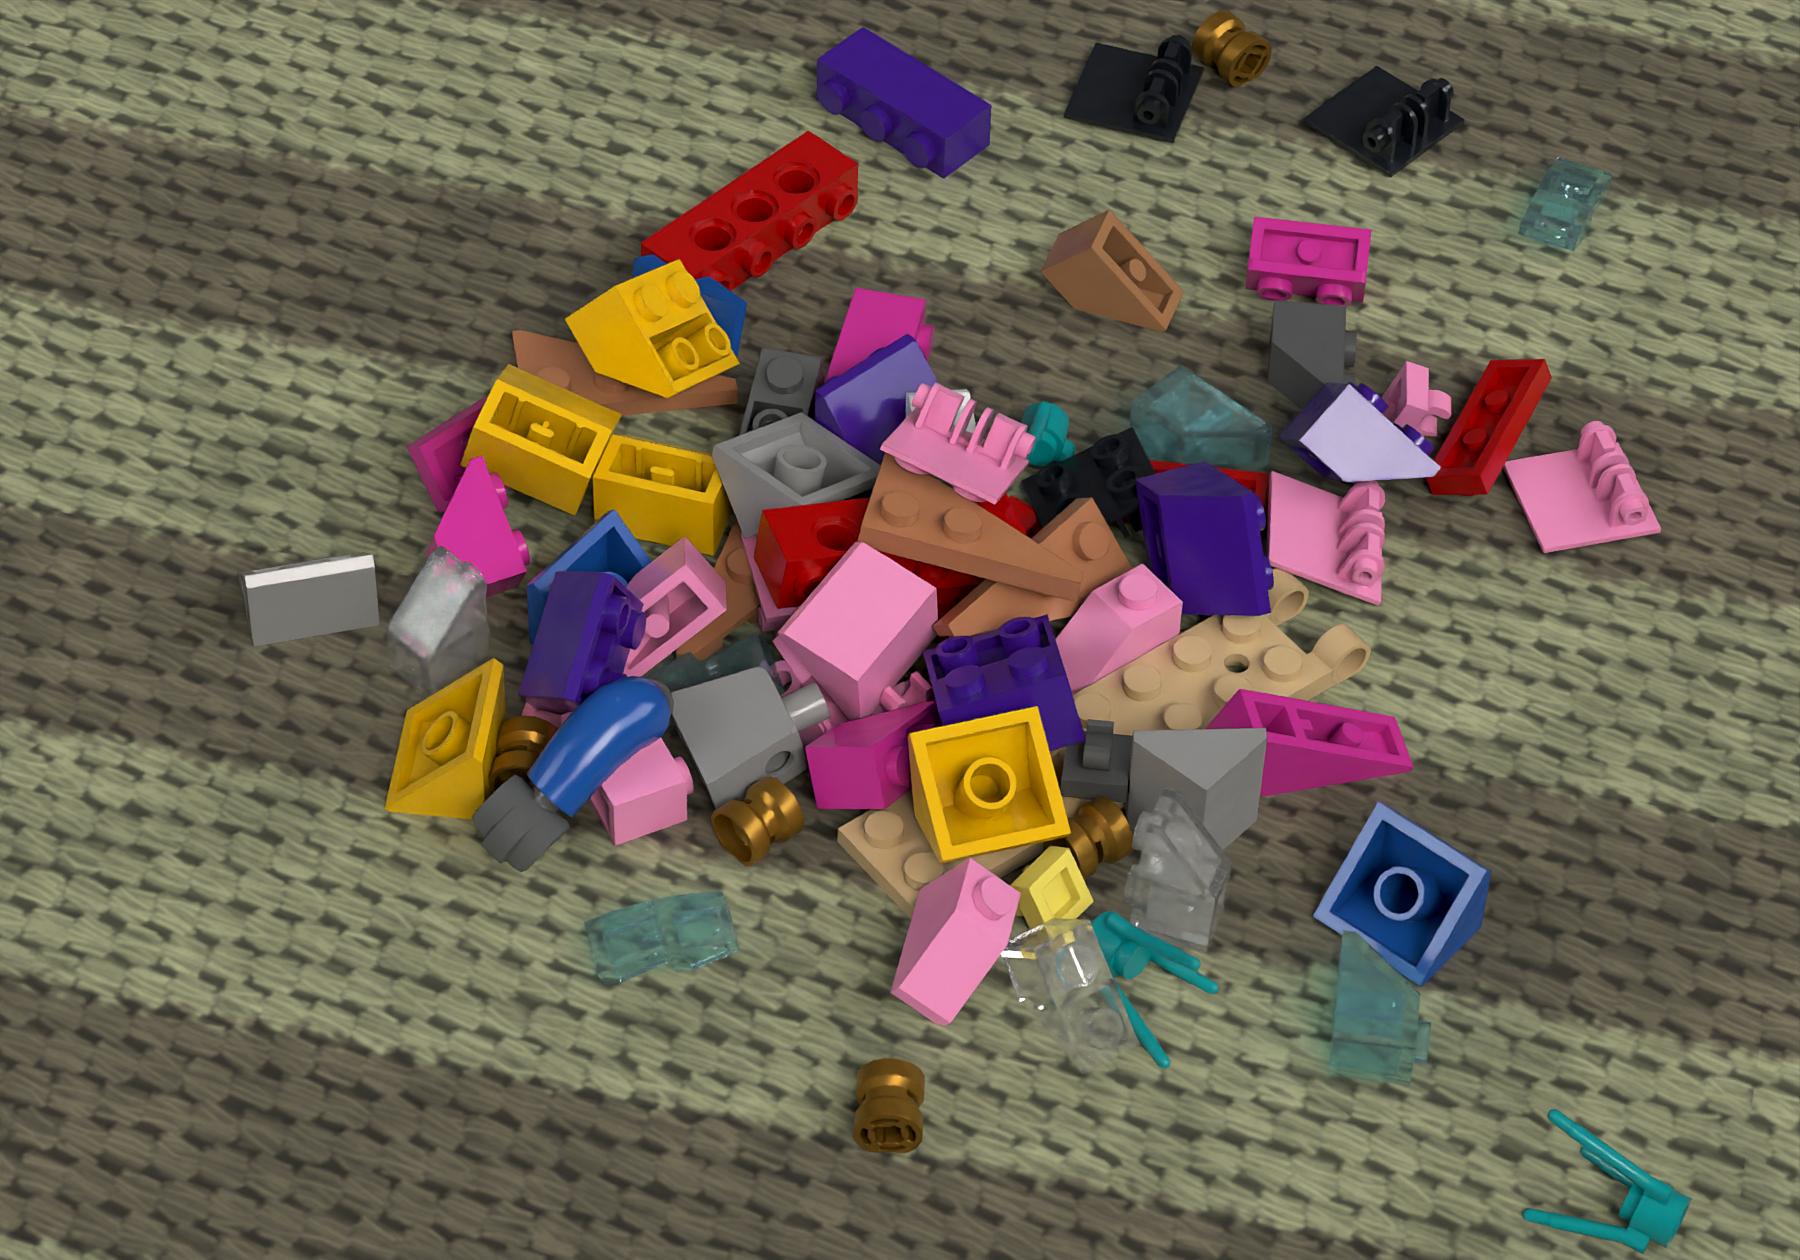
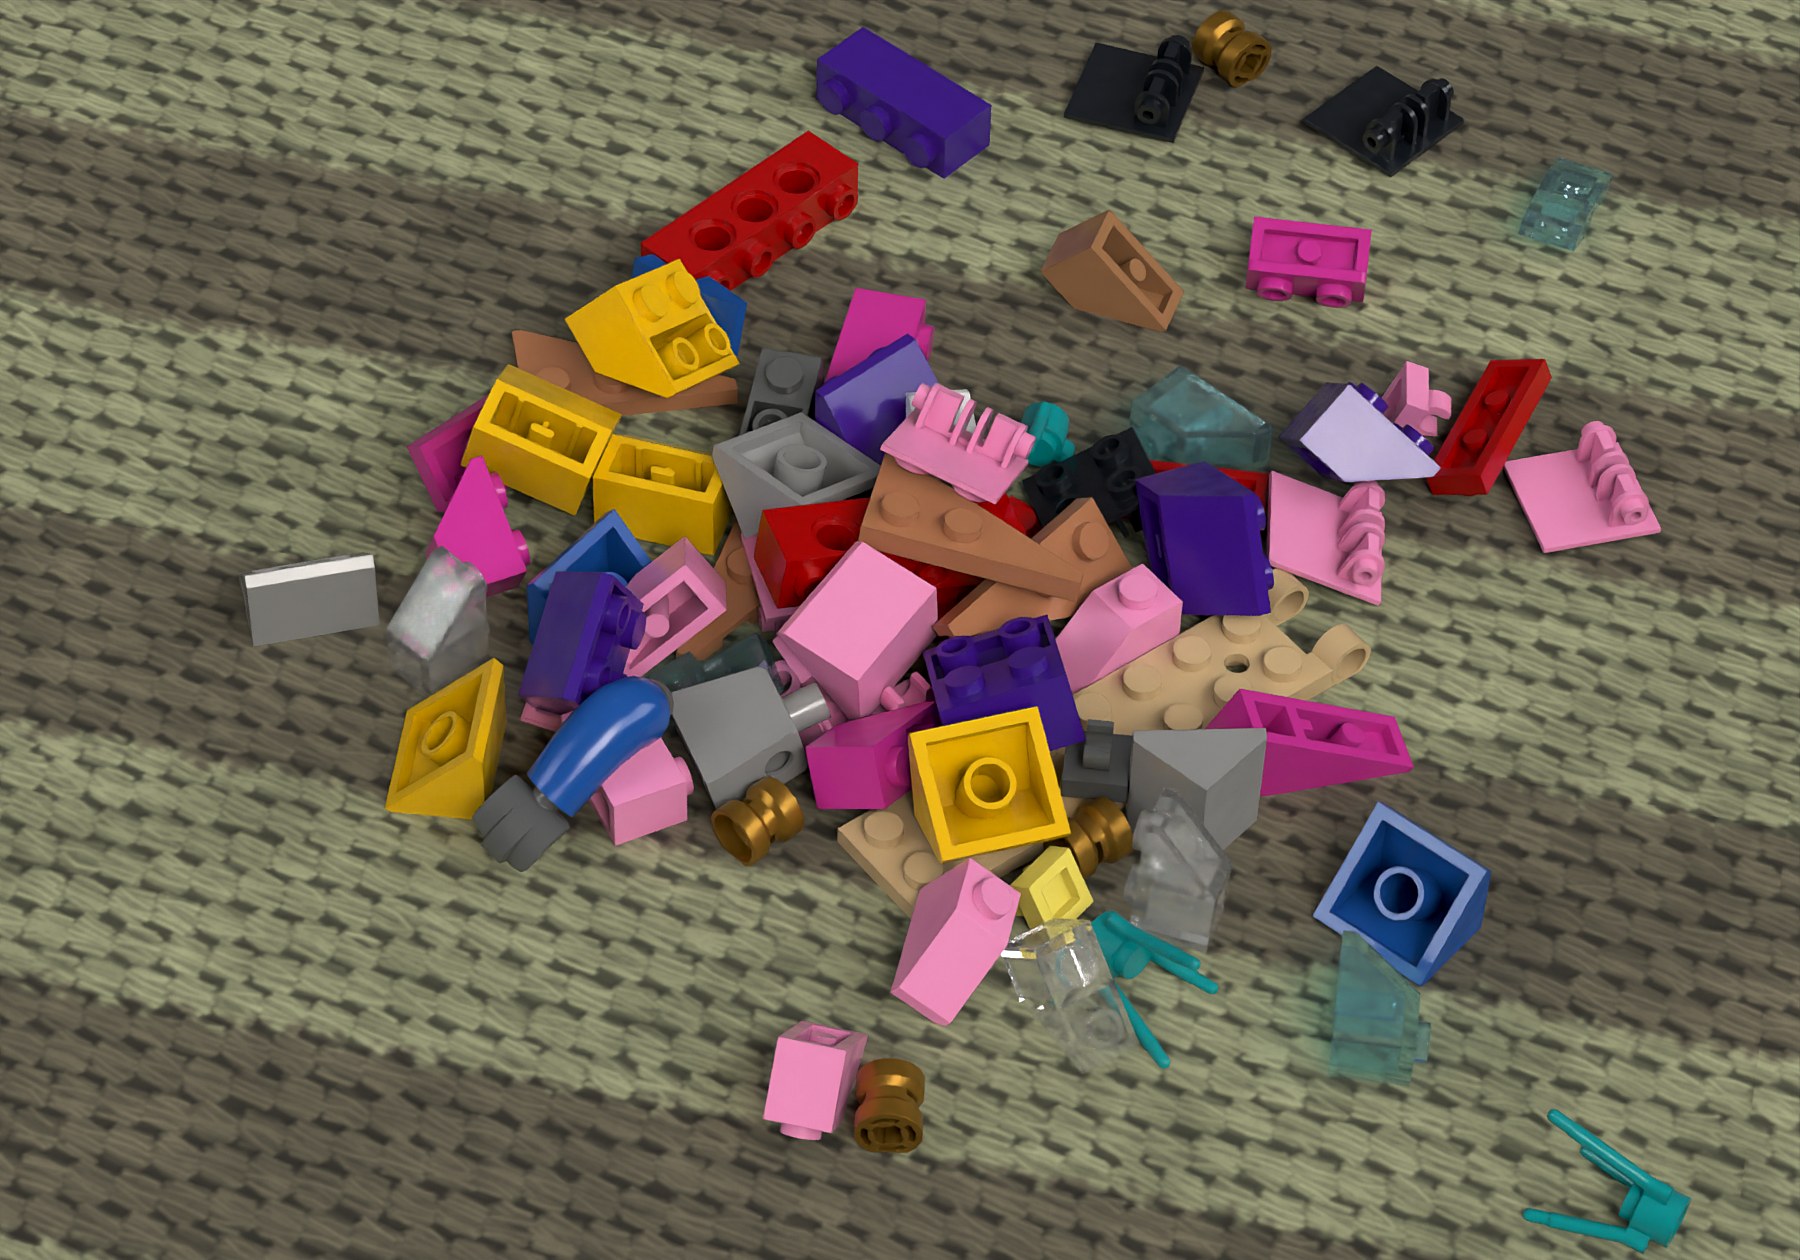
(518, 747): pearl gold wheel -> none
(672, 929): clear light blue slope -> none
(813, 1078): none -> bright pink slope
(1309, 349): dark grey slope -> none

